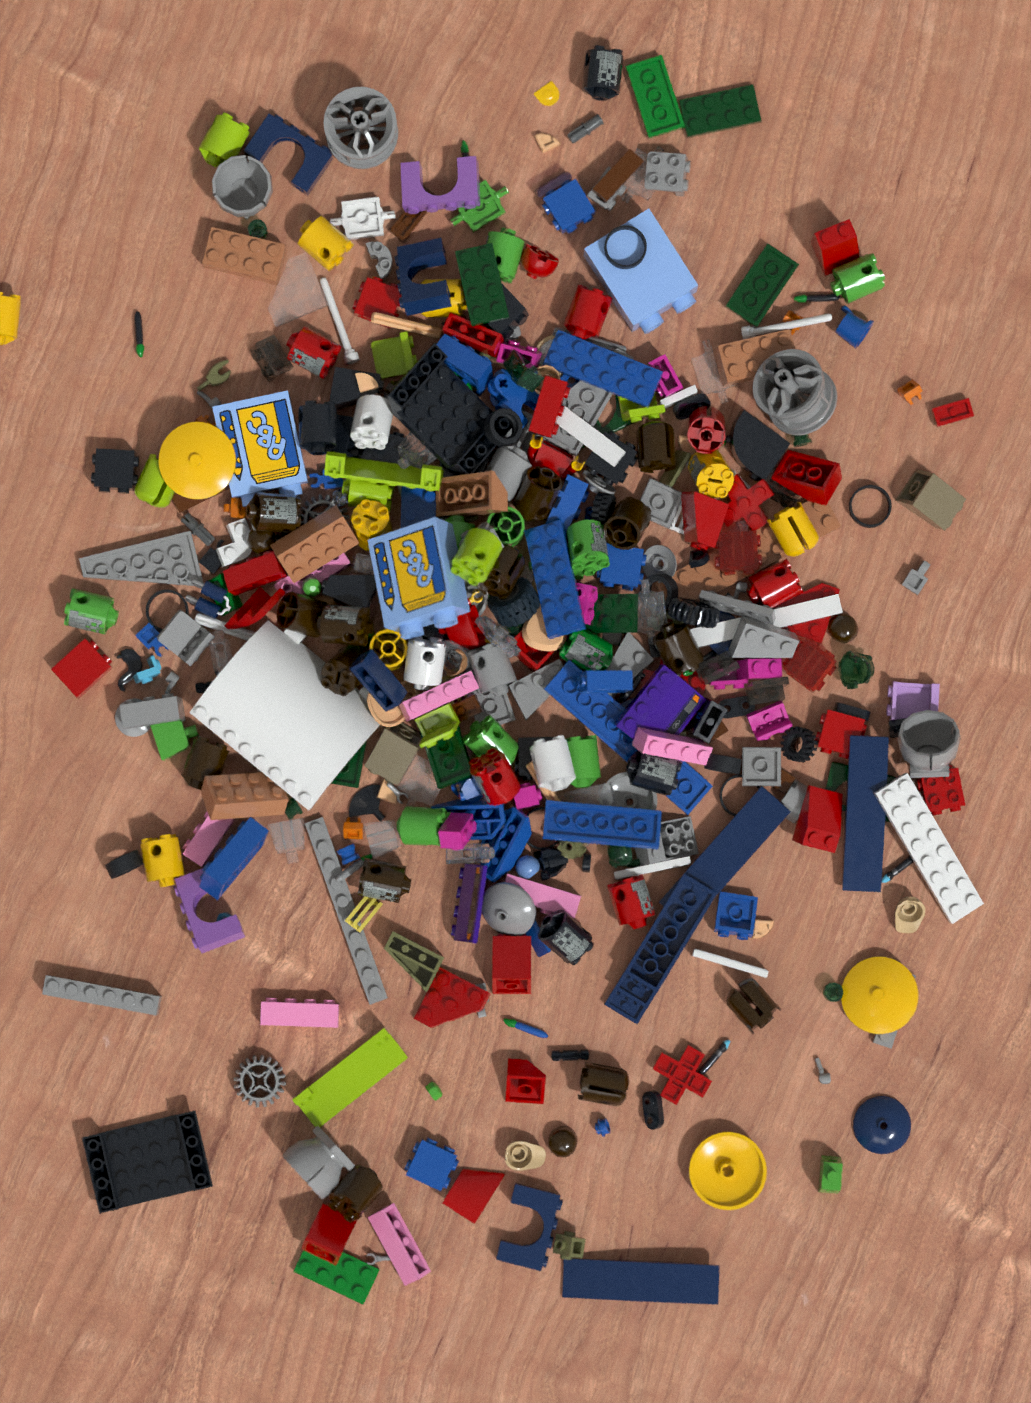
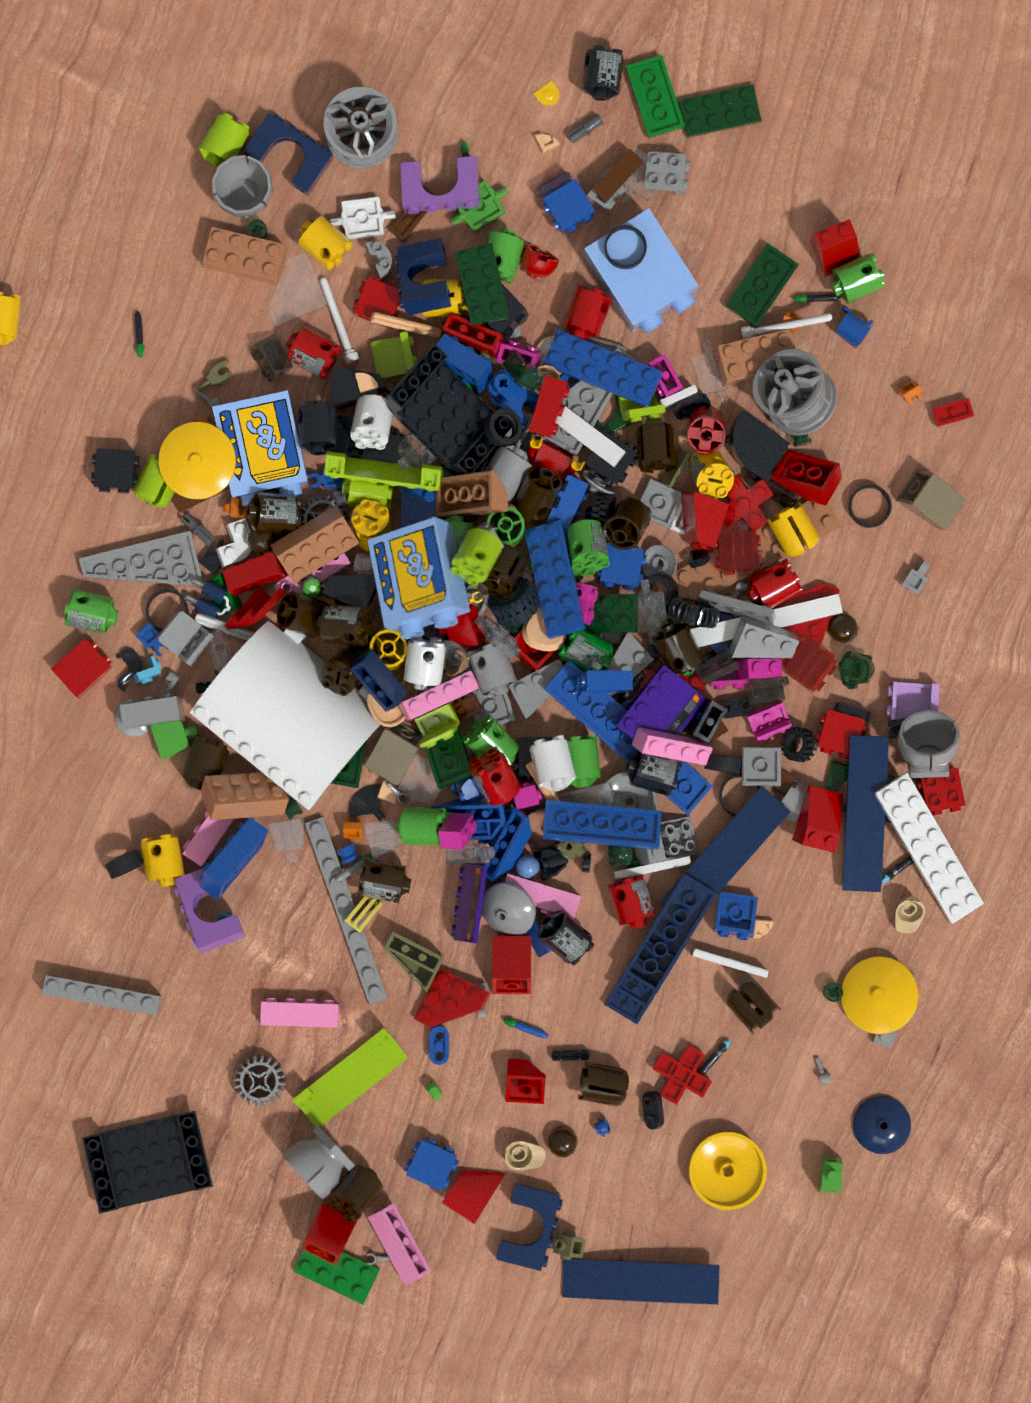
(439, 1045): none -> blue plate

